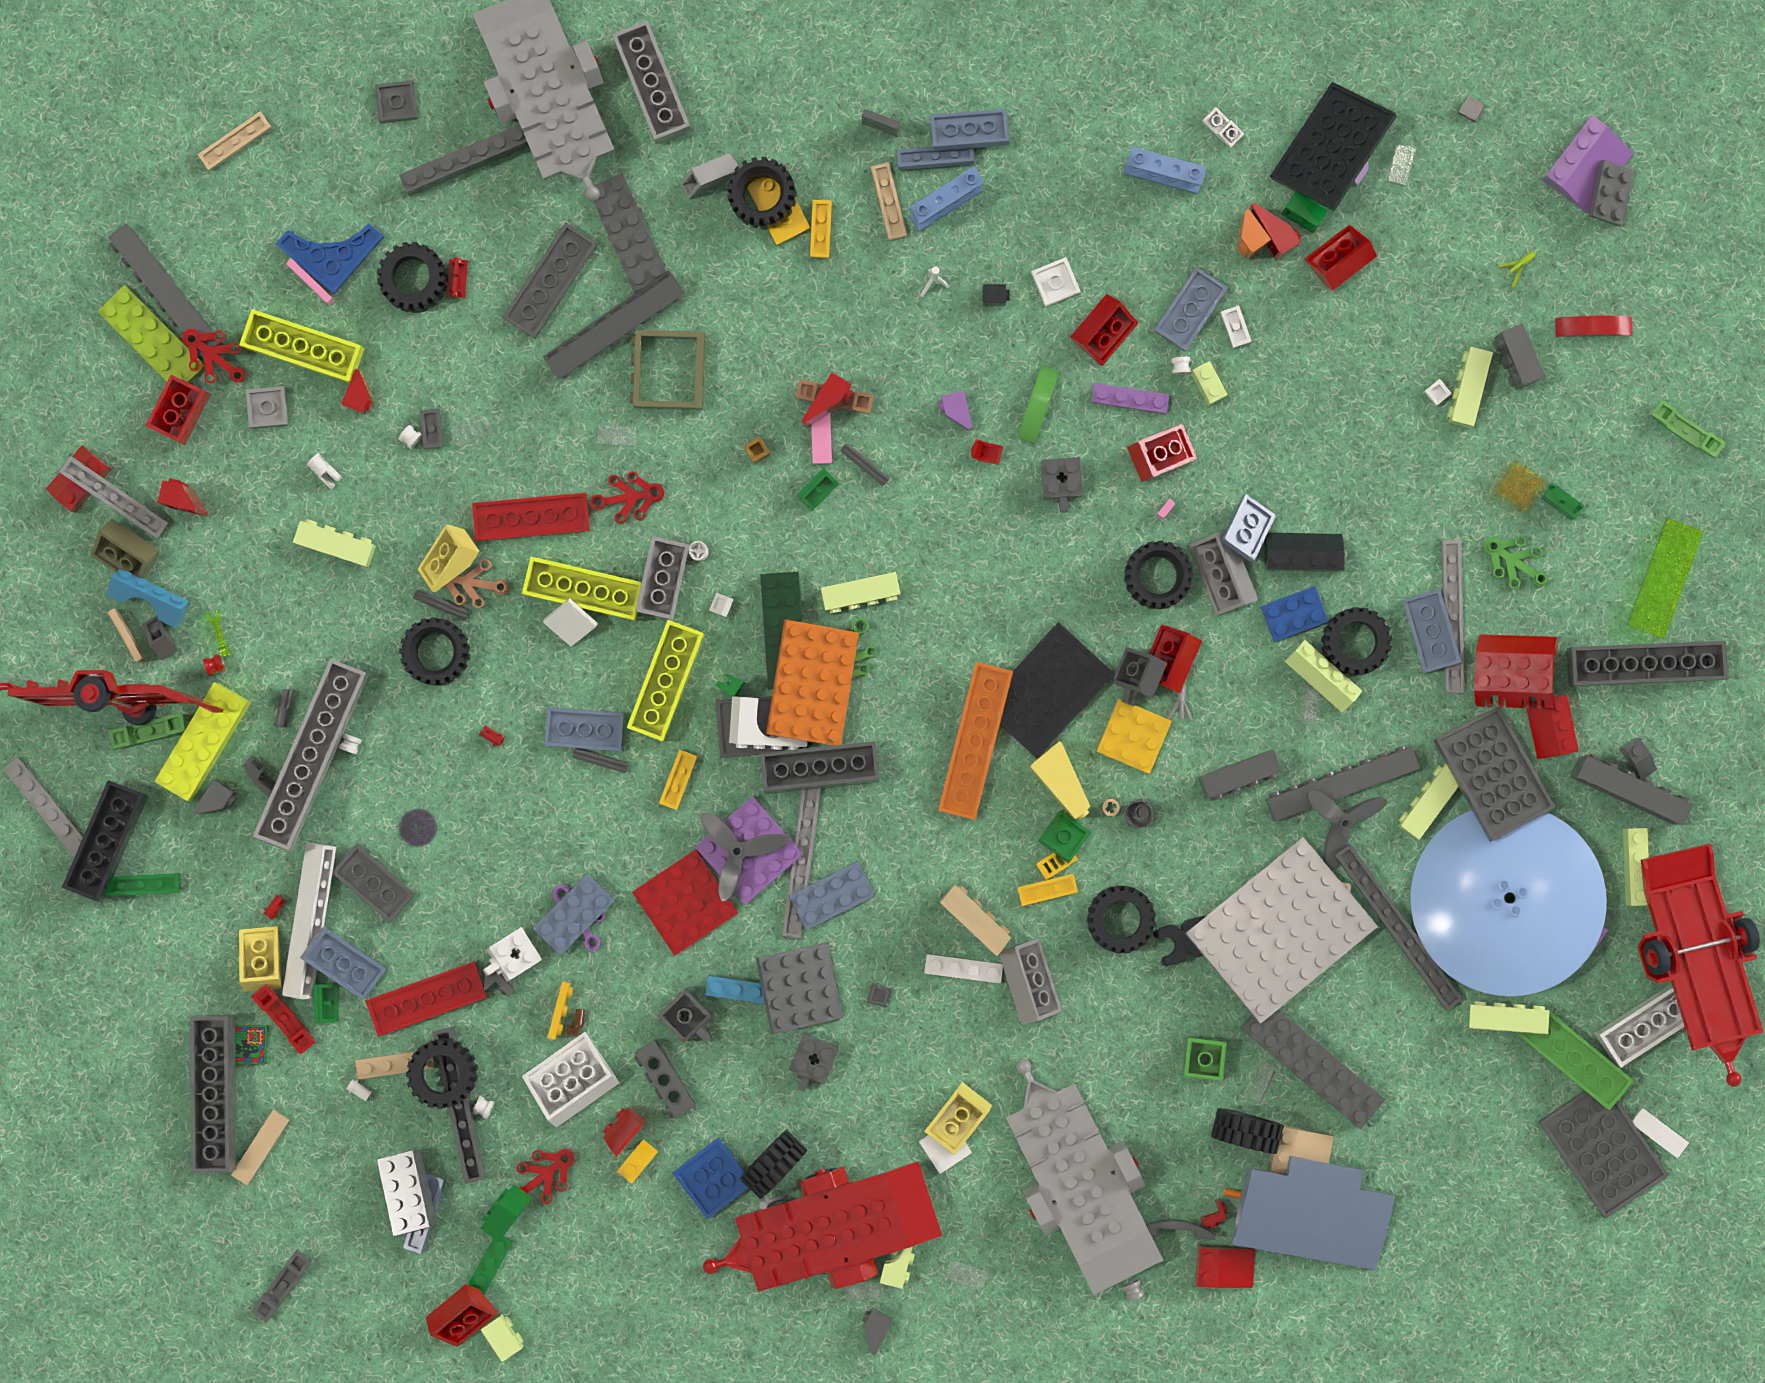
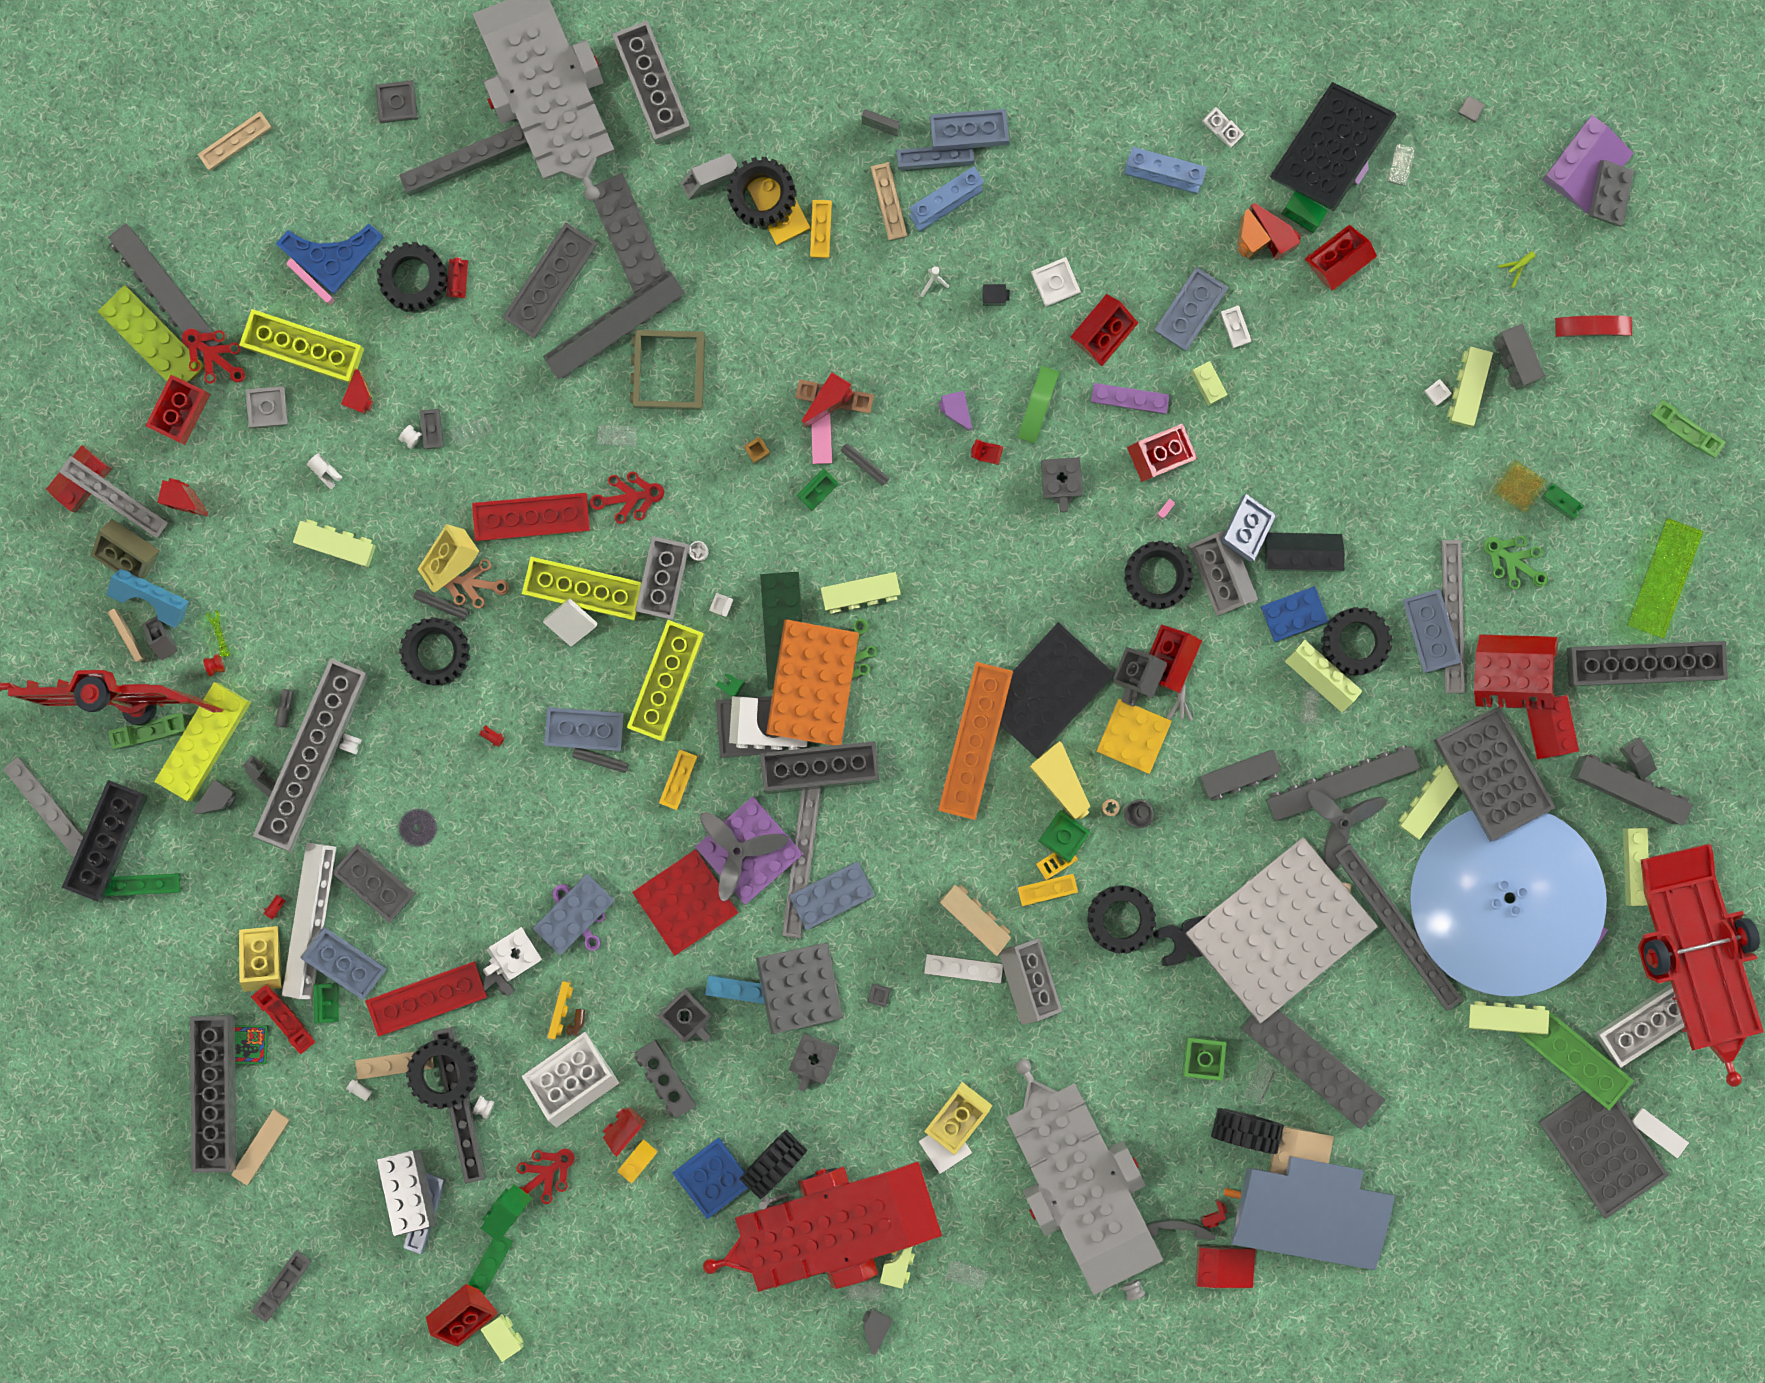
(1181, 365): white wheel -> none

